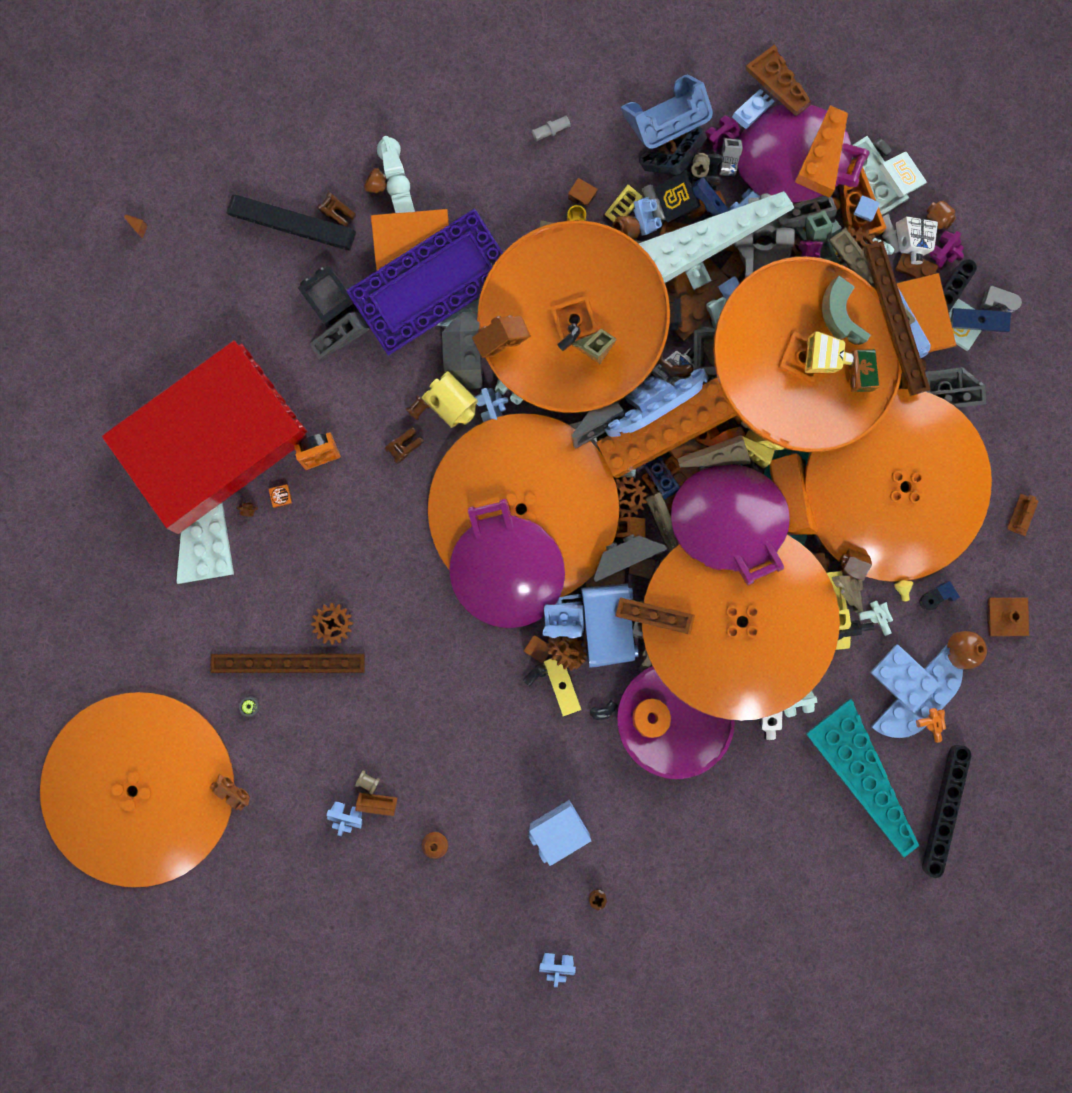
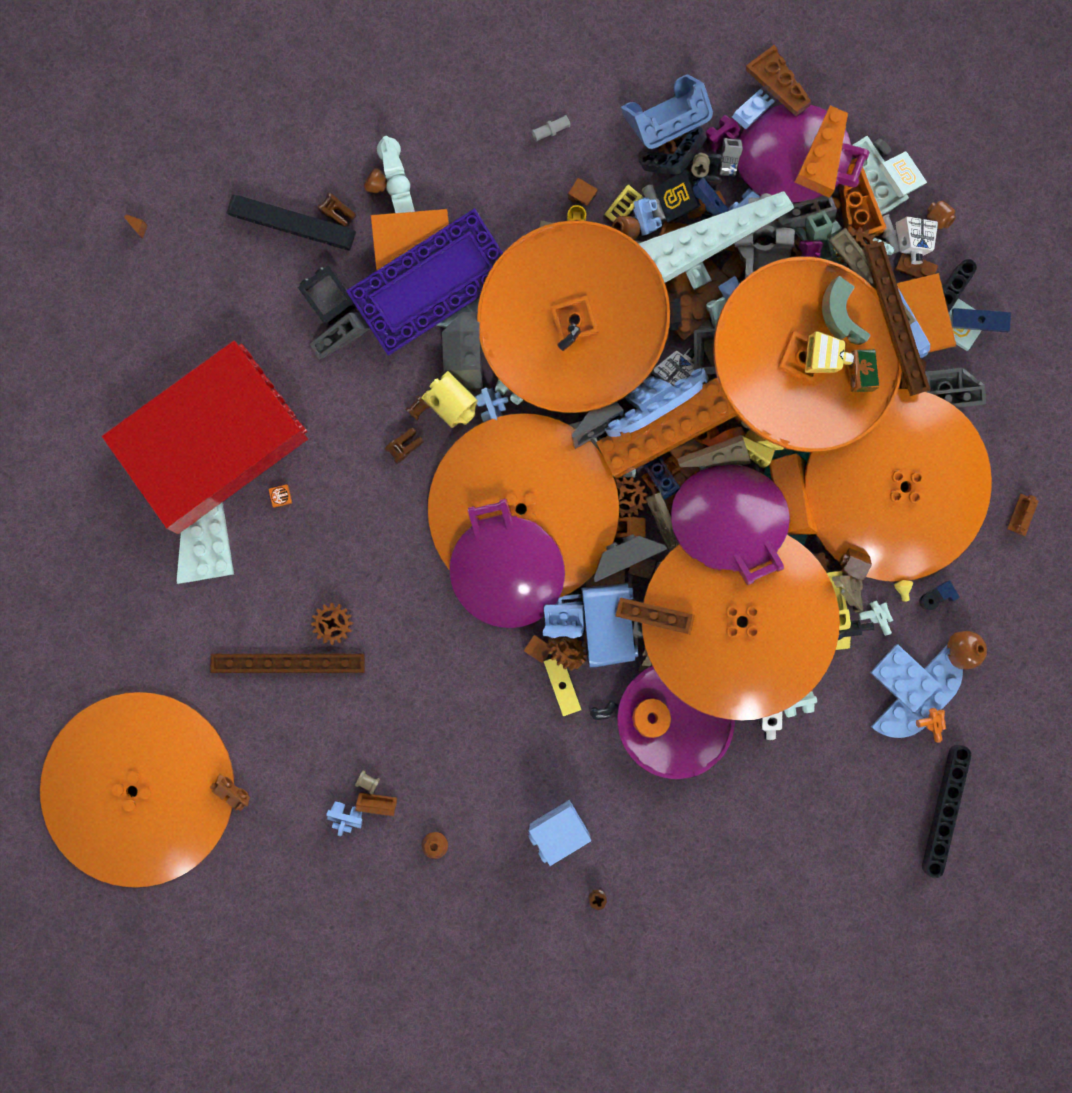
(246, 509): reddish brown plate -> none
(249, 706): tile -> none
(316, 450): orange piece -> none
(500, 334): dark orange brick -> none
(539, 670): black arm -> none
(565, 968): light blue hips -> none
(595, 345): olive slope -> none
(675, 370): reddish brown arm -> none
(853, 758): teal wing -> none
(866, 208): light blue tile -> none
(950, 251): magenta hips -> none
(1000, 298): light grey leg -> none
(1008, 617): dark orange tile -> none

